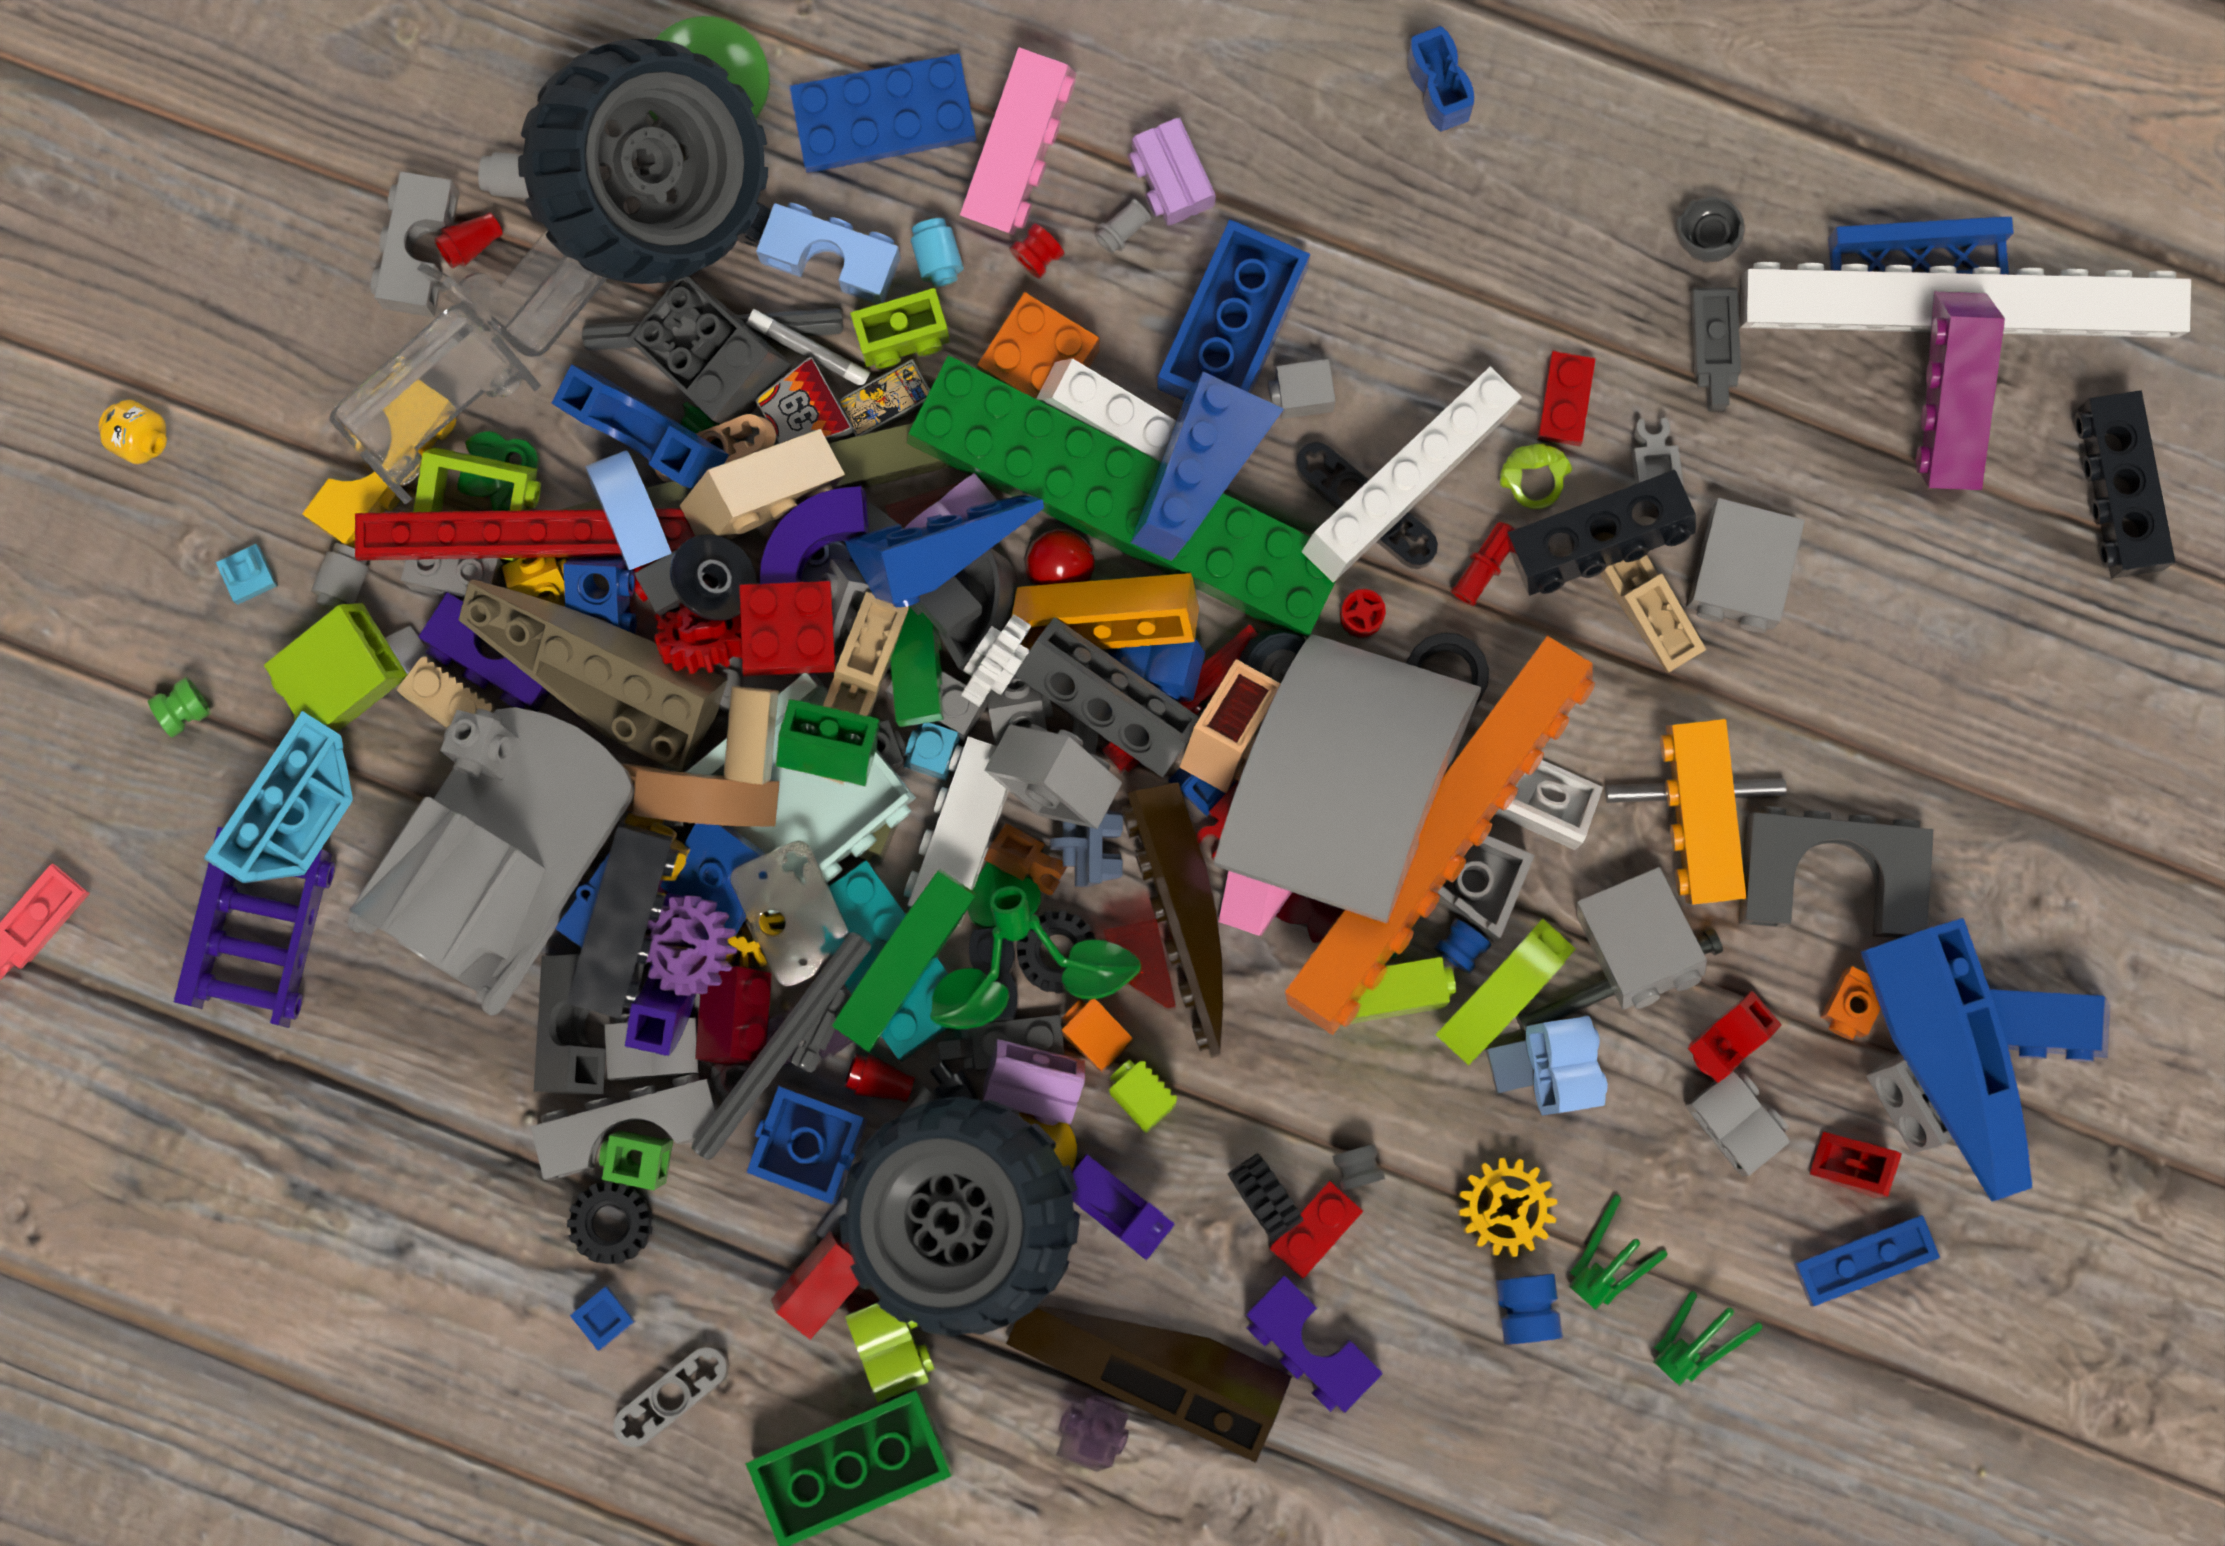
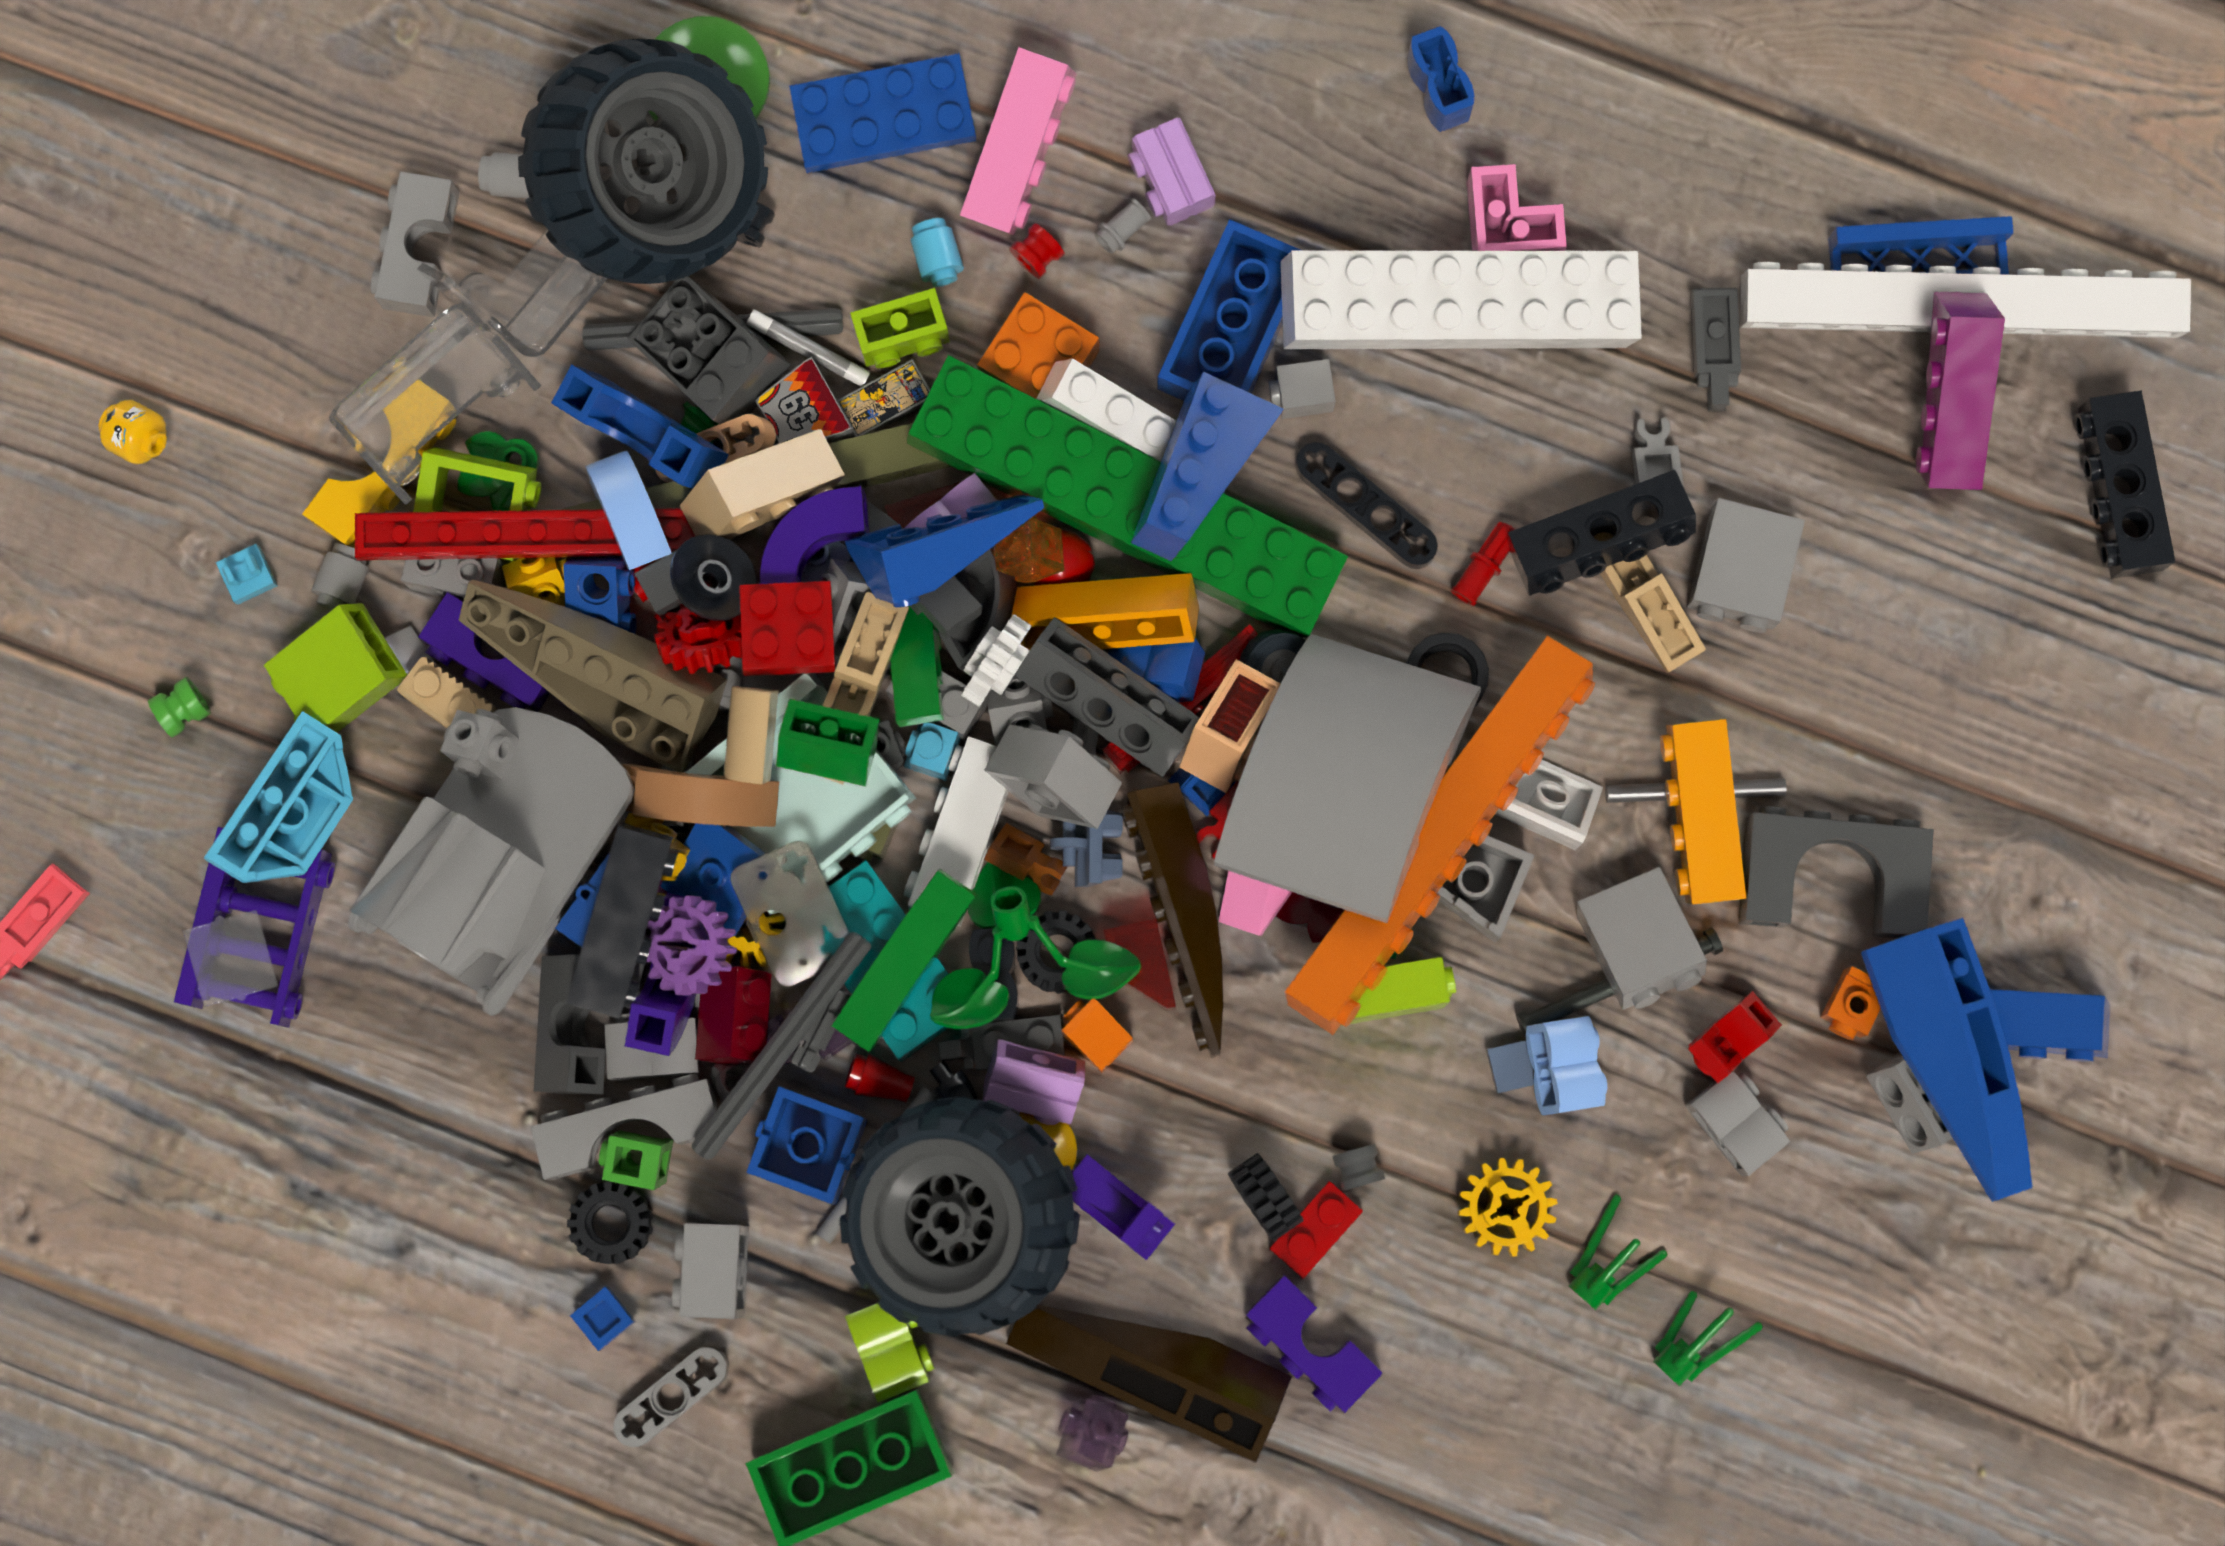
(230, 958): none -> clear piece
(466, 240): red cone -> none
(712, 1271): none -> light grey brick
(796, 236): light blue arch -> none
(817, 1287): red brick -> none
(1030, 552): none -> clear orange brick
(1141, 1094): lime brick -> none
(1362, 604): red wheel -> none
(1411, 474): white brick -> none
(1460, 299): none -> white brick
(1462, 946): blue wheel -> none
(1501, 224): none -> bright pink brick
(1505, 992): lime arch -> none
(1529, 1309): blue wheel -> none
(1534, 457): lime piece -> none
(1566, 398): red plate -> none
(1710, 229): dark grey hair -> none
(1855, 1165): red slope -> none
(1866, 1260): blue plate -> none

